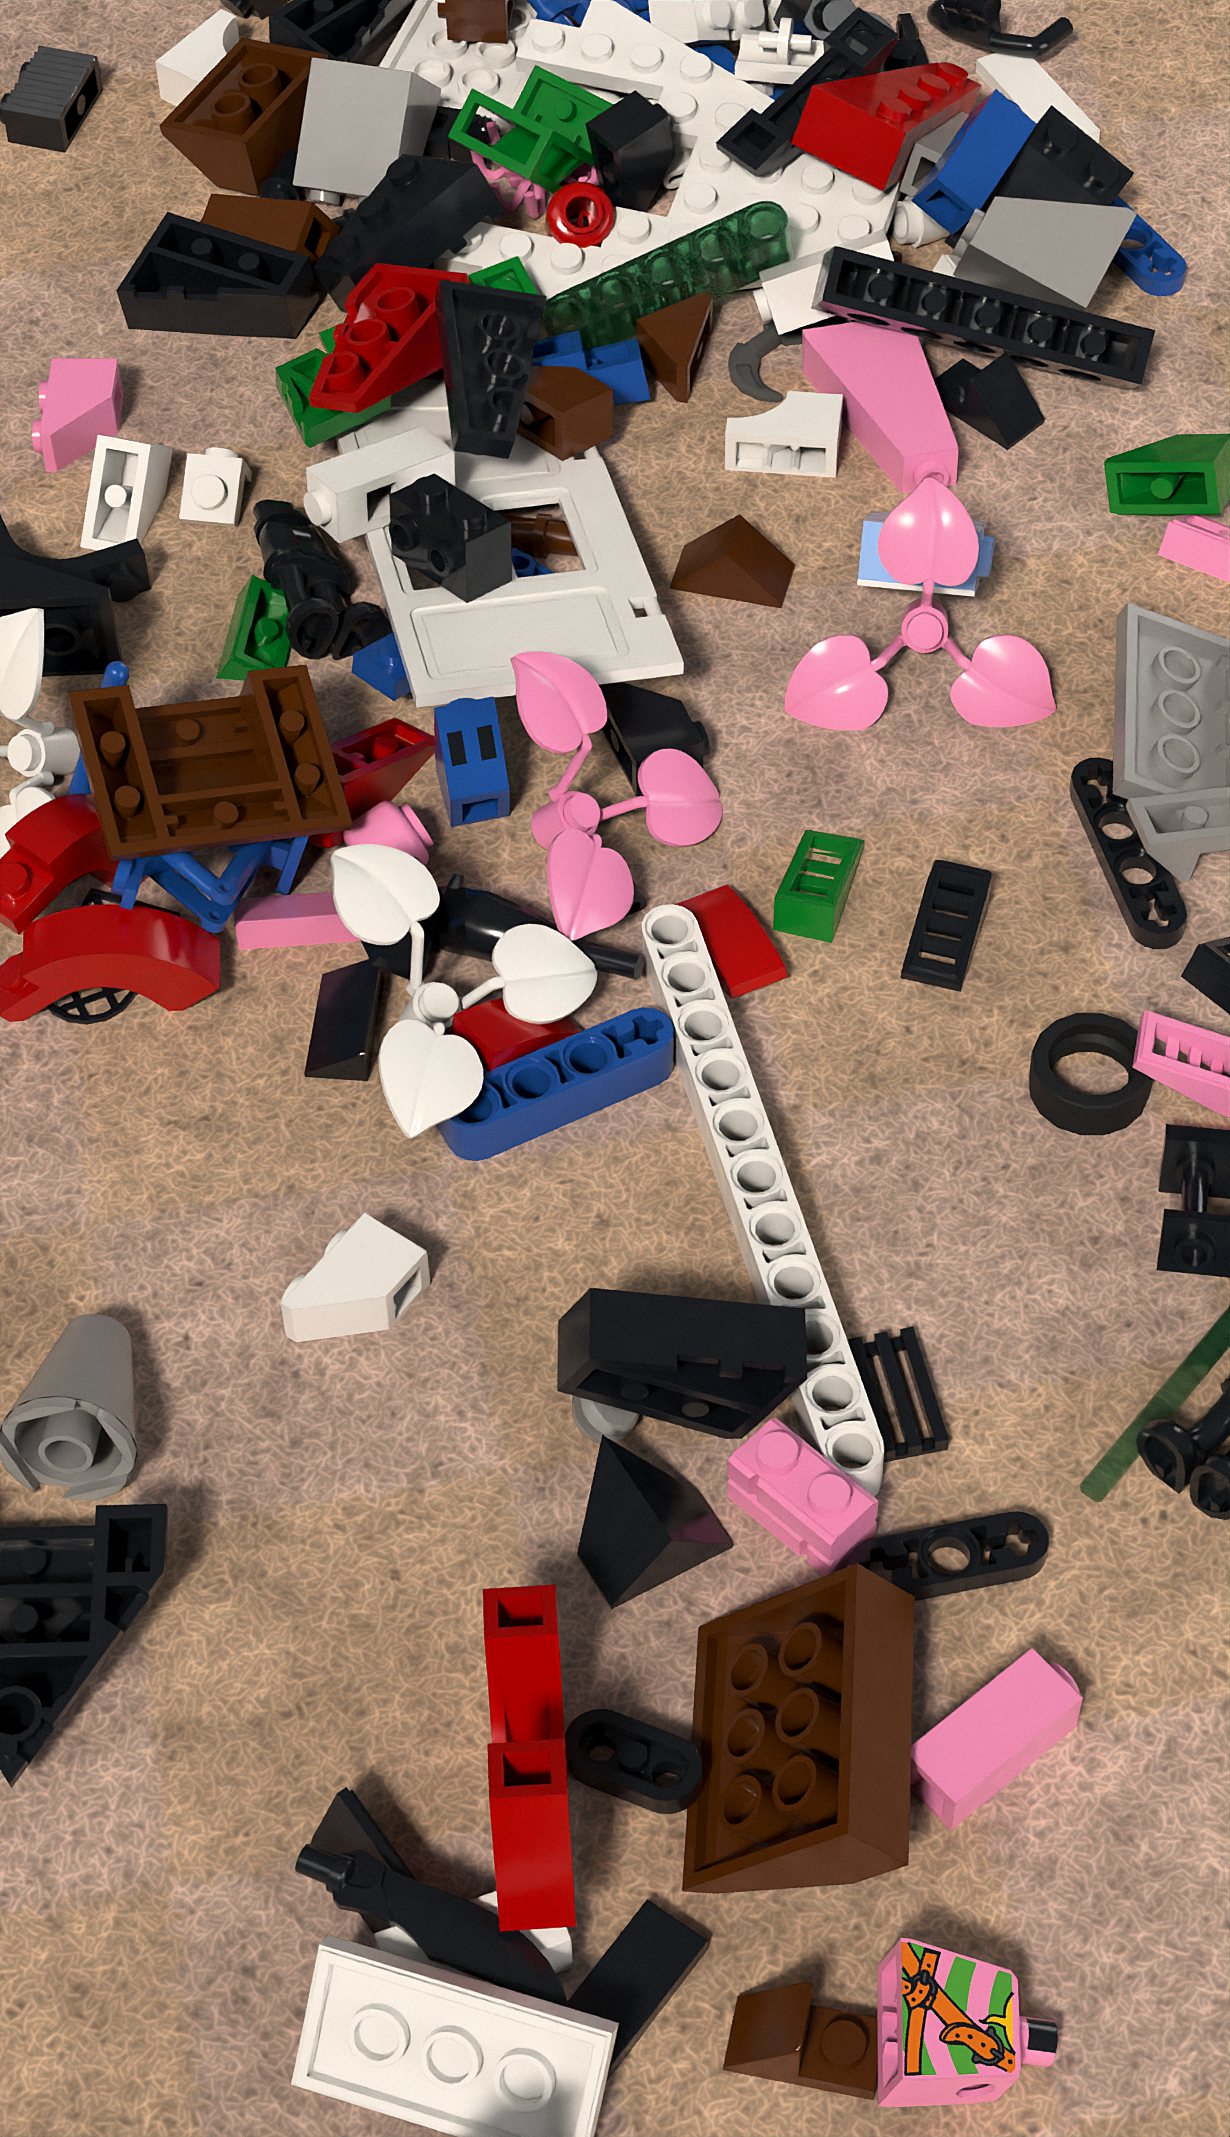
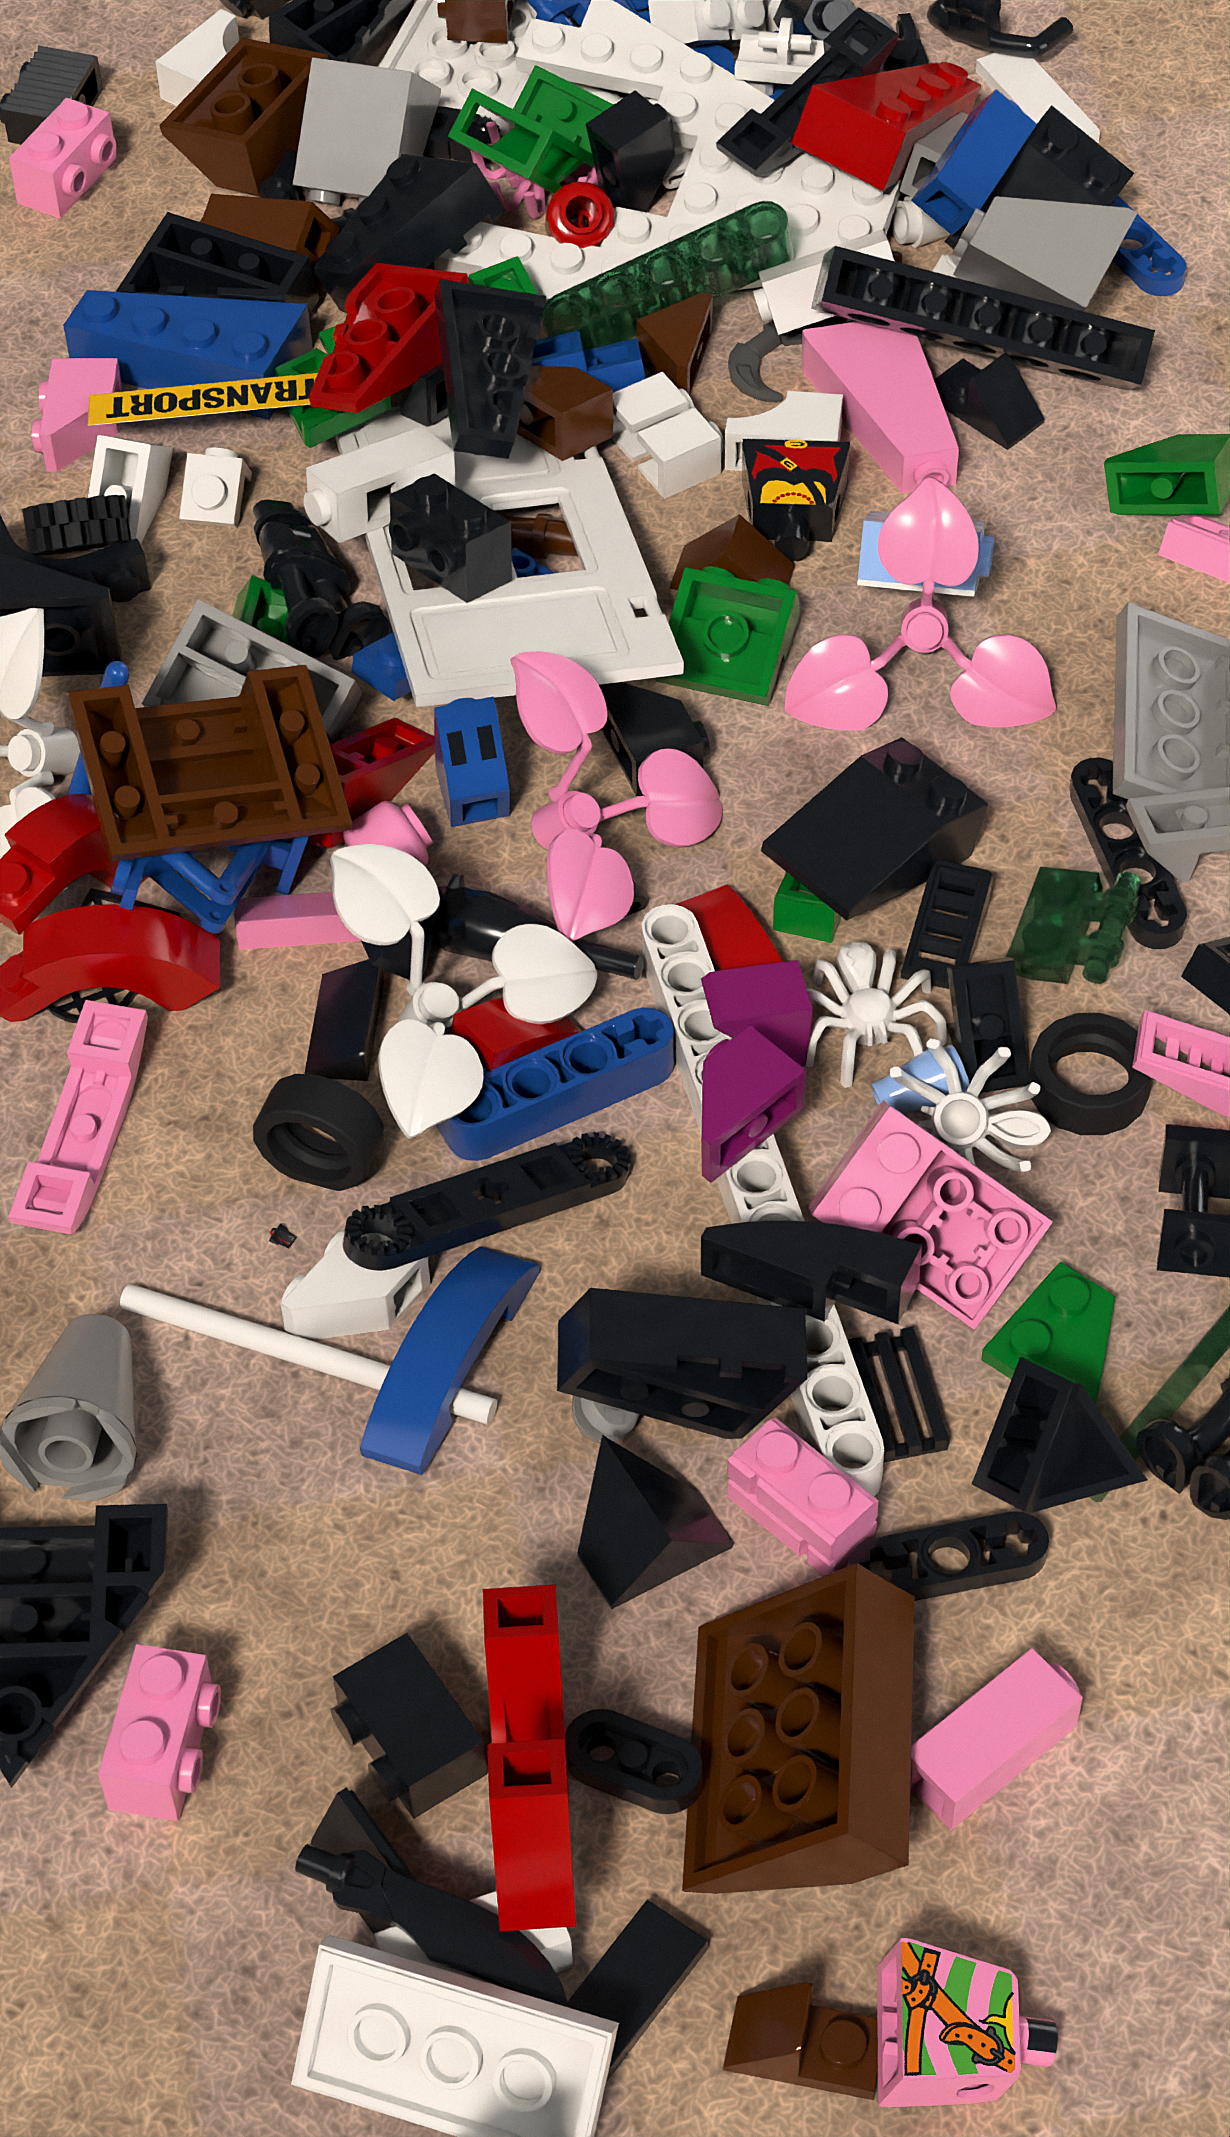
(63, 157): none -> bright pink brick
(76, 525): none -> black tyre
(86, 1121): none -> bright pink slope
(158, 1733): none -> bright pink brick
(188, 338): none -> blue wedge
(200, 399): none -> sticker
(219, 650): none -> light grey wedge
(282, 1235): none -> black piece
(284, 1346): none -> white bar
(333, 1110): none -> black tyre
(408, 1726): none -> black brick
(427, 398): none -> black slope
(438, 1353): none -> blue slope
(452, 1215): none -> black piece
(663, 423): none -> white piece
(732, 633): none -> green plate
(745, 1098): none -> magenta slope
(768, 999): none -> magenta slope
(794, 490): none -> torso
(814, 1265): none -> black slope
(869, 1012): none -> white animal
(878, 829): none -> black slope
(923, 1068): none -> light blue cone
(926, 1193): none -> bright pink slope
(964, 1119): none -> white animal
(988, 1018): none -> black slope
(1051, 1444): none -> black slope
(1056, 922): none -> clear green plate
(1059, 1327): none -> green wing

